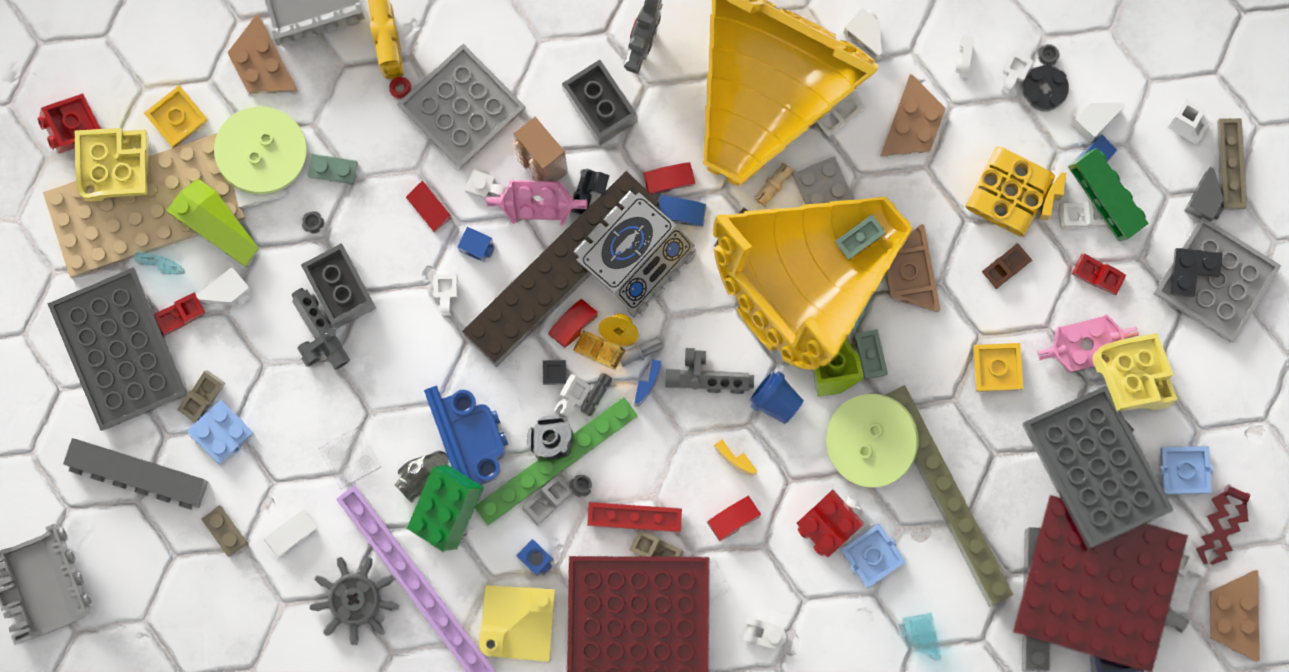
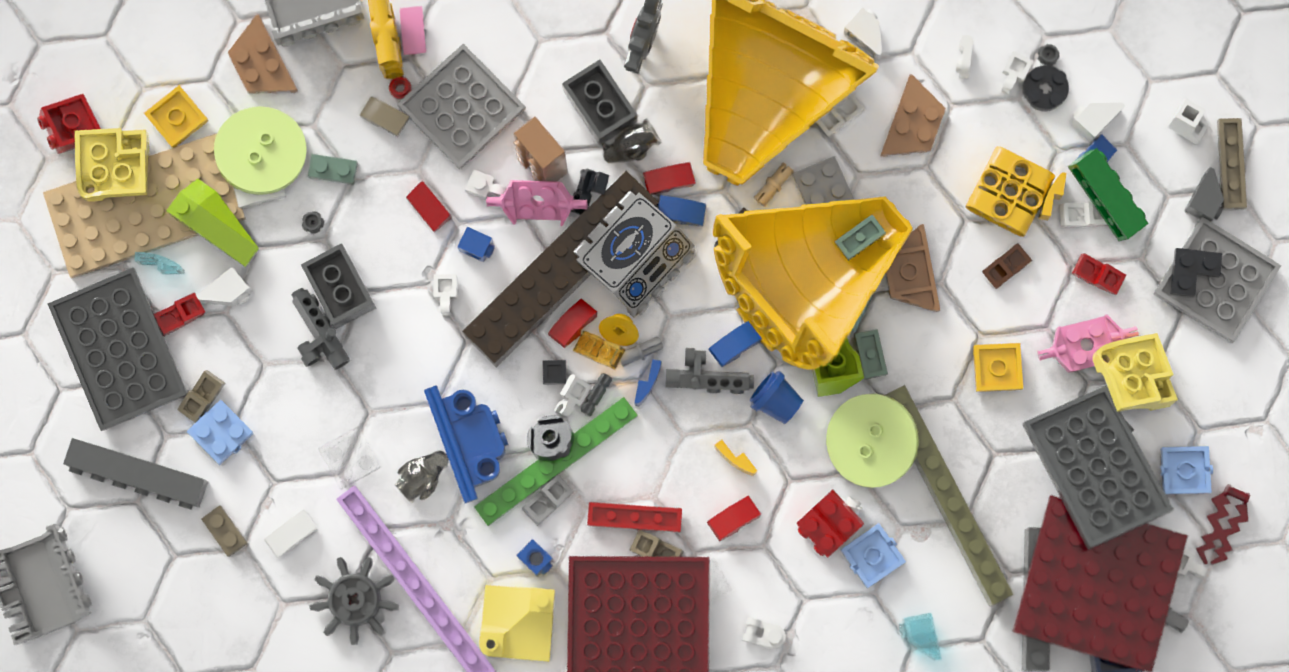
(384, 116): none -> dark tan slope
(412, 30): none -> bright pink slope
(445, 508): green brick -> none
(582, 480): dark grey plate -> none
(631, 143): none -> clear smoke animal
(734, 344): none -> blue slope
(1236, 615): medium nougat wing -> none

